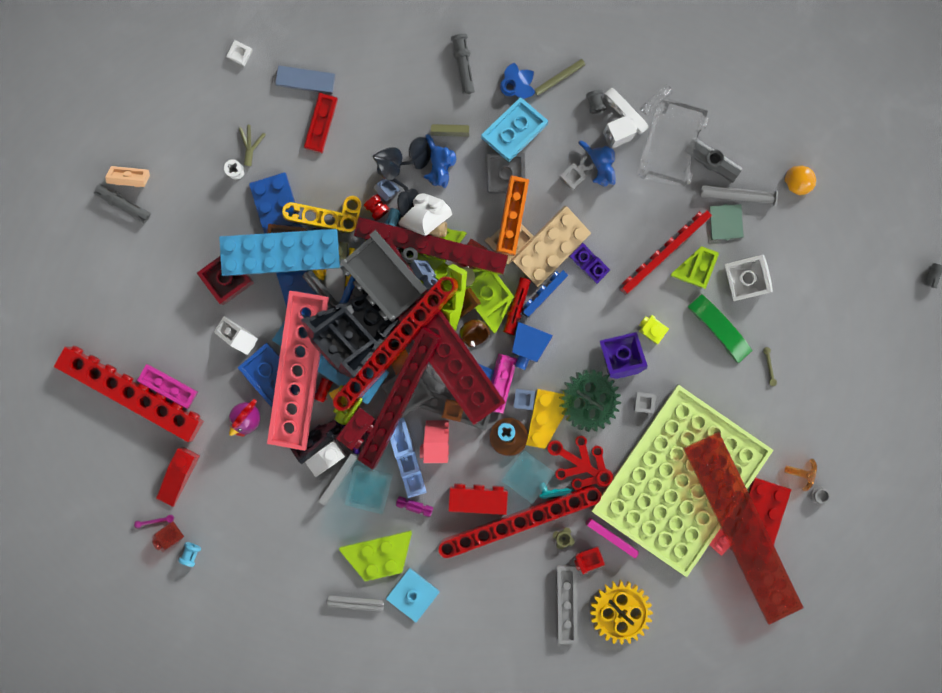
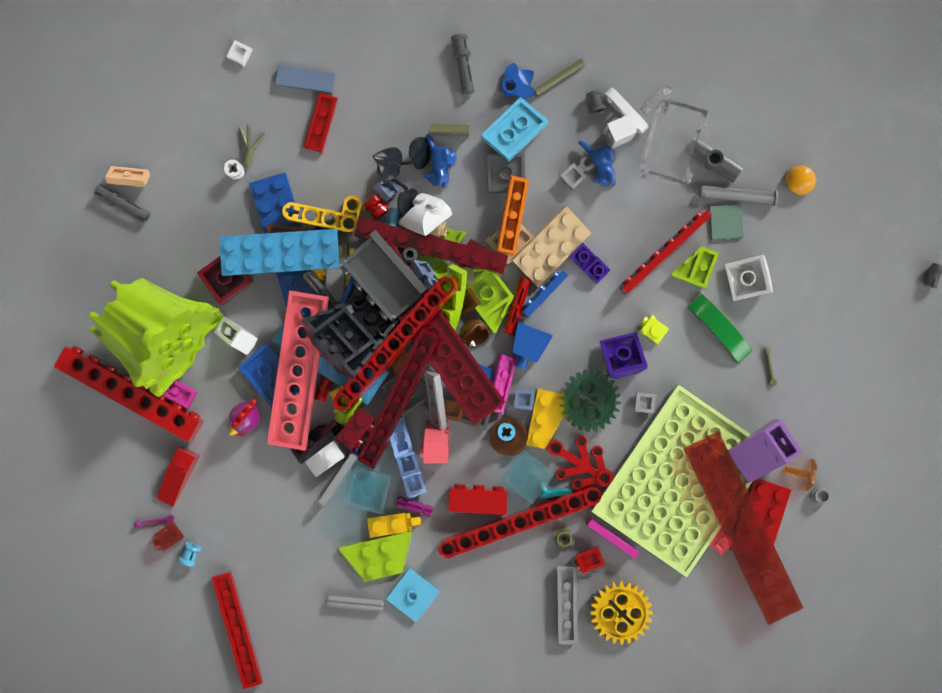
(154, 332): none -> lime piece
(237, 630): none -> red plate
(392, 524): none -> yellow hinge
(435, 399): none -> light grey tile
(764, 450): none -> medium lavender slope

